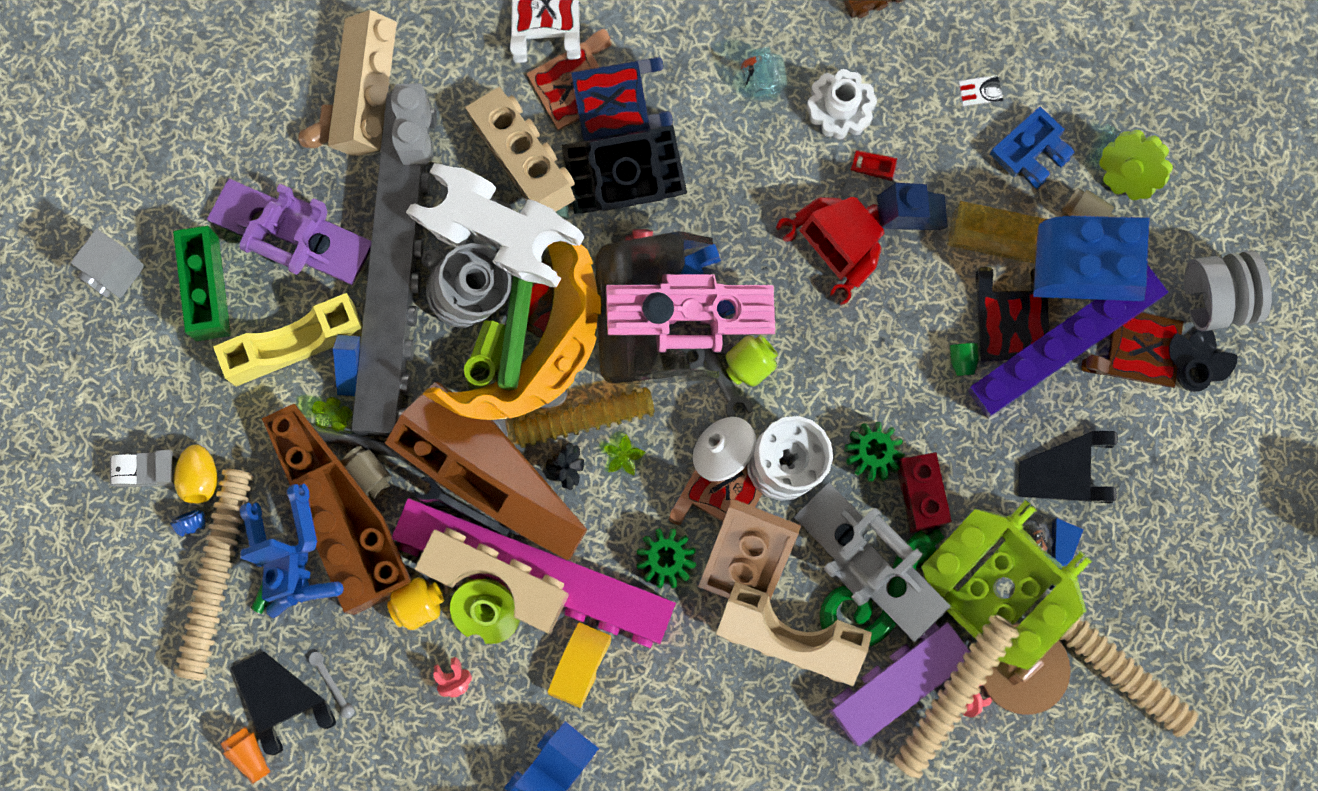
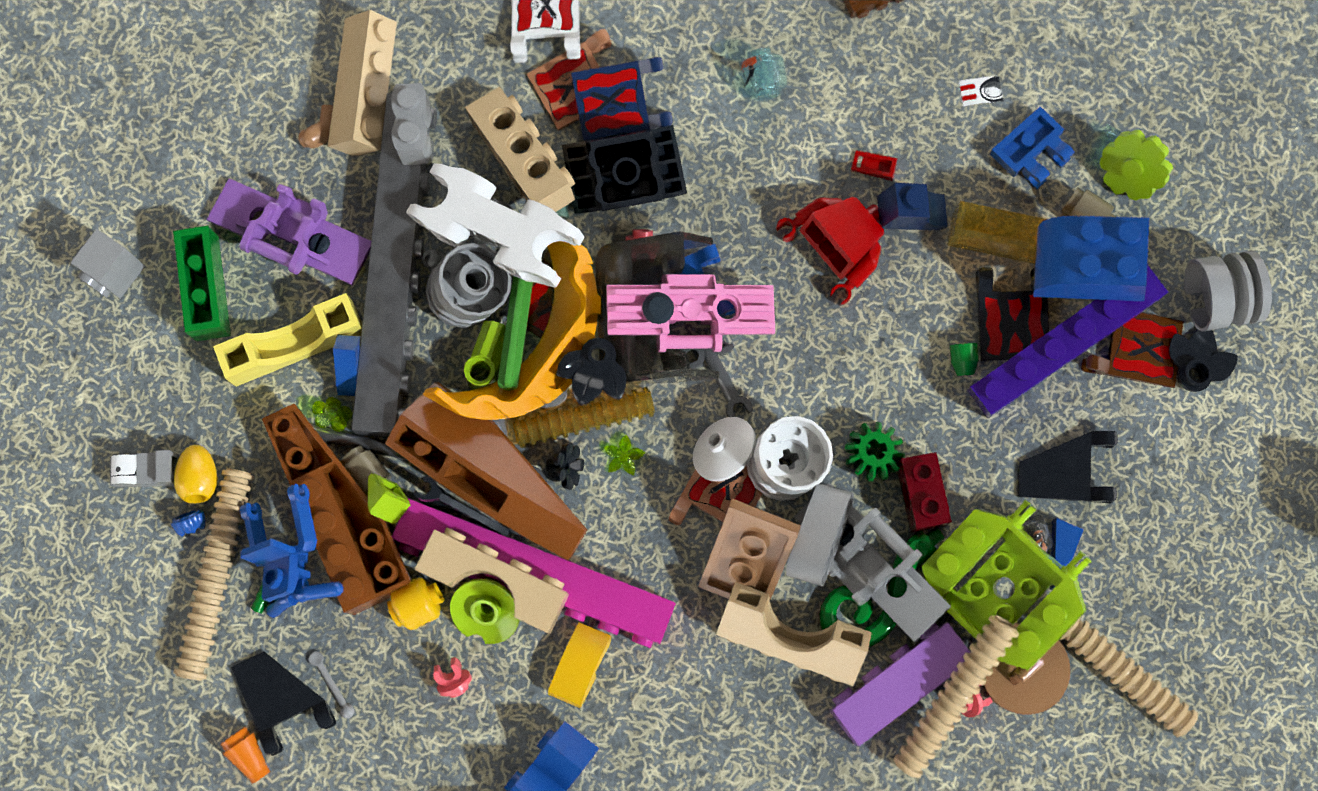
(386, 499): none -> lime slope
(593, 376): none -> black plate
(654, 558): green gear -> none
(751, 360): lime head -> none
(820, 534): none -> light grey beam
(841, 104): white plant -> none

